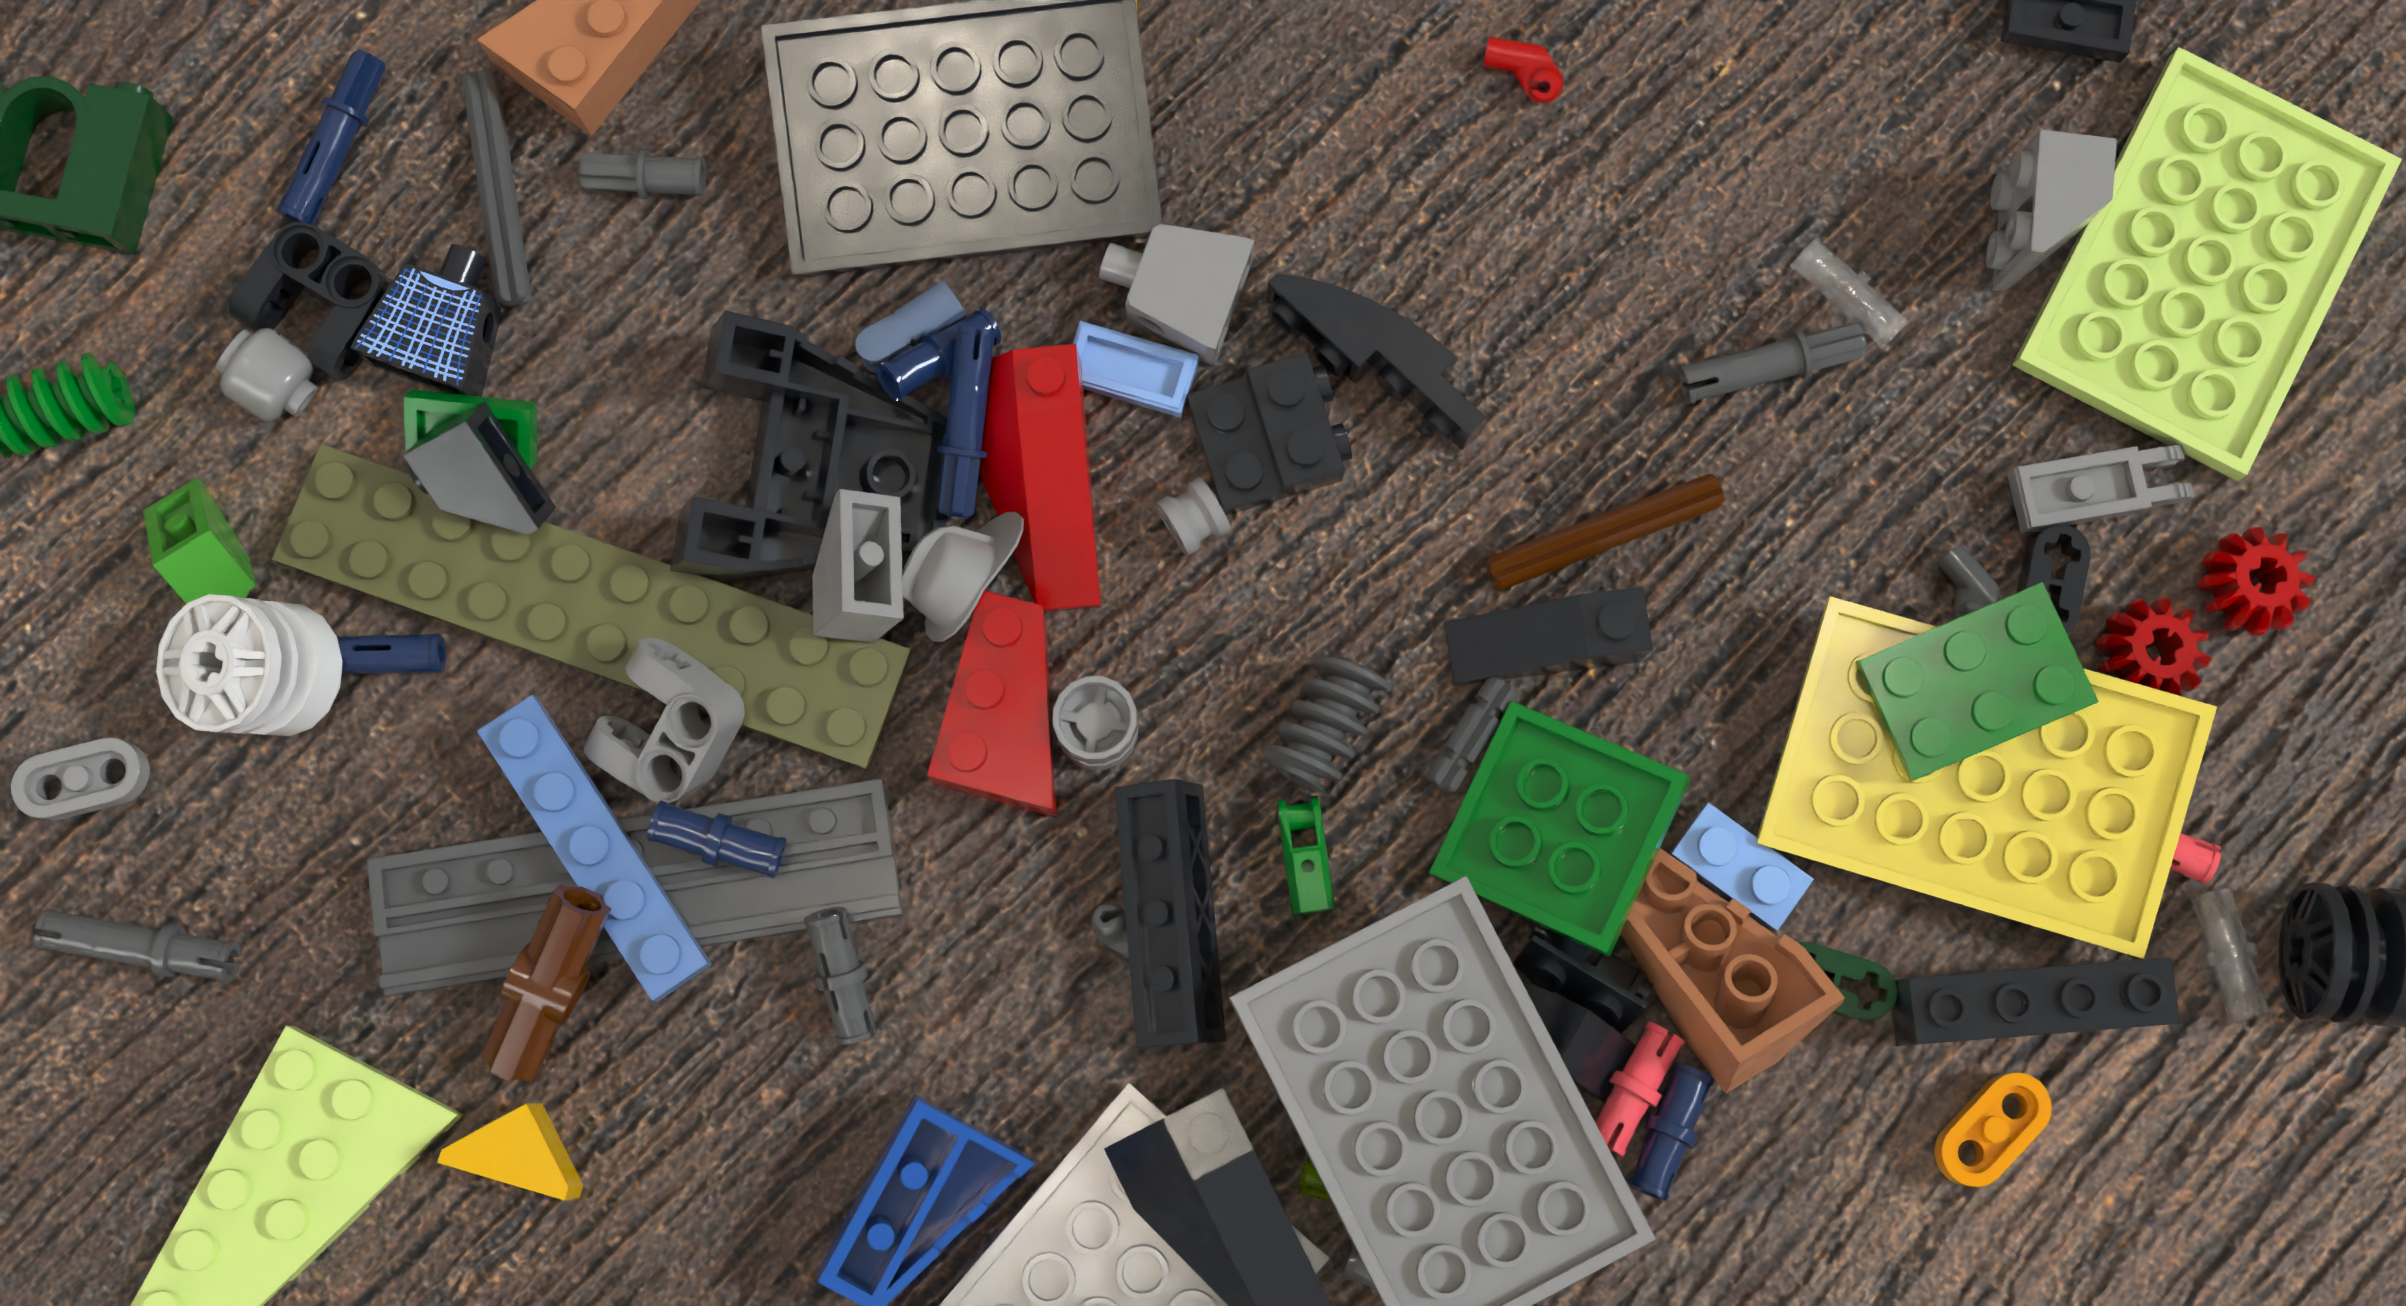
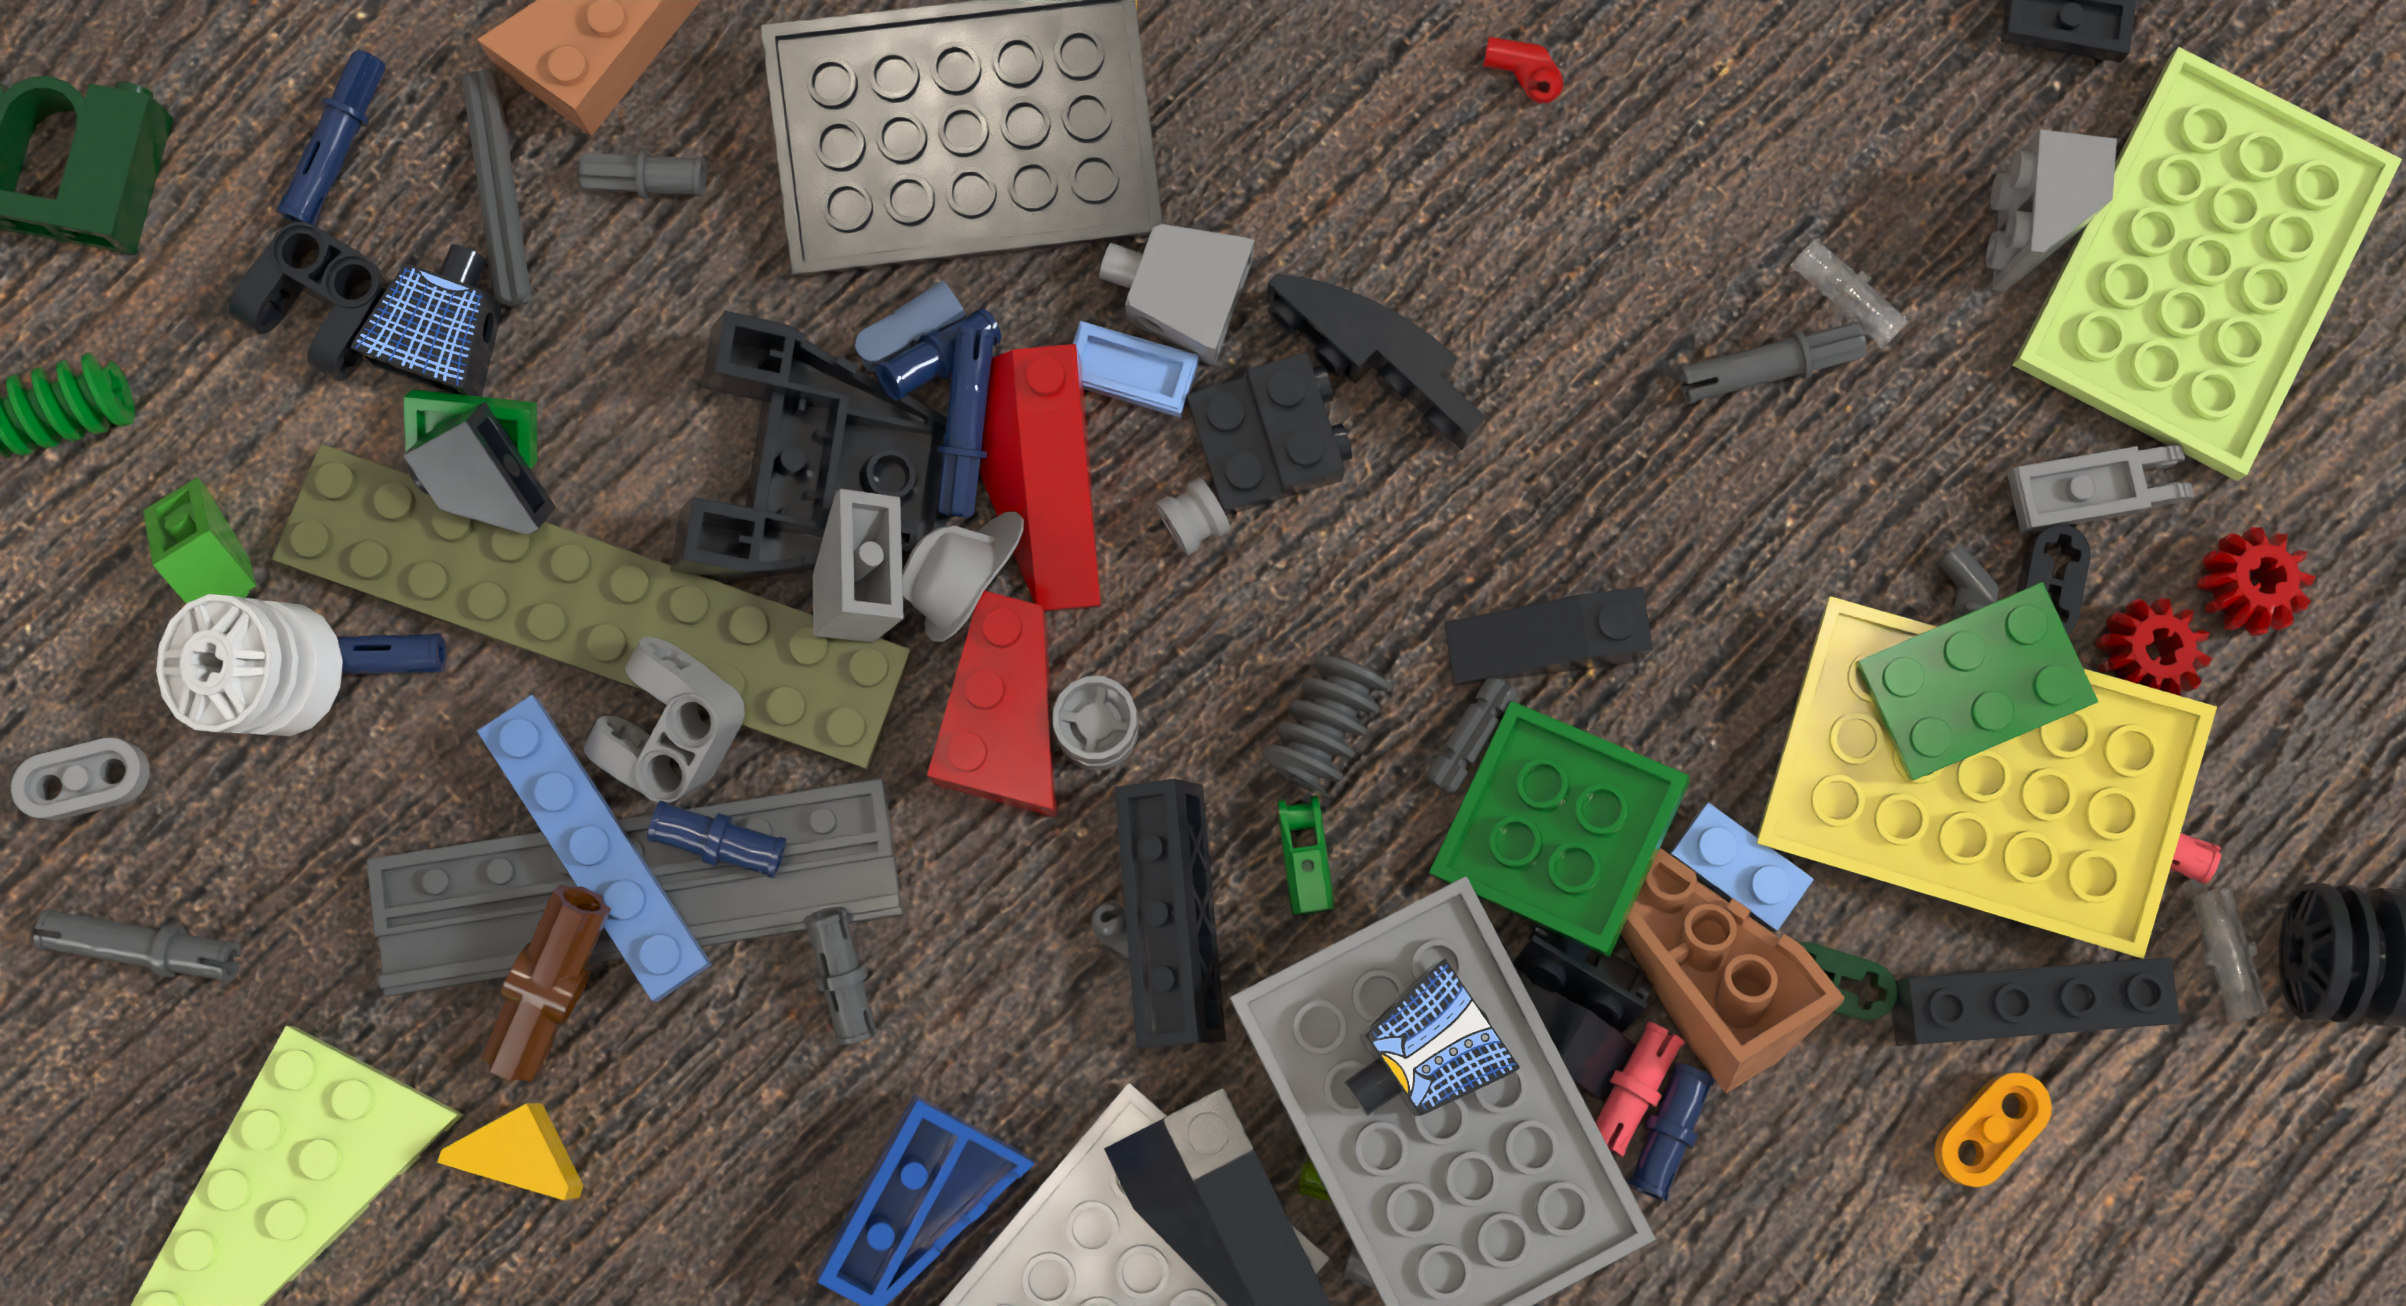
(266, 374): light grey head -> none
(1430, 1047): none -> torso
(1605, 531): reddish brown axle -> none

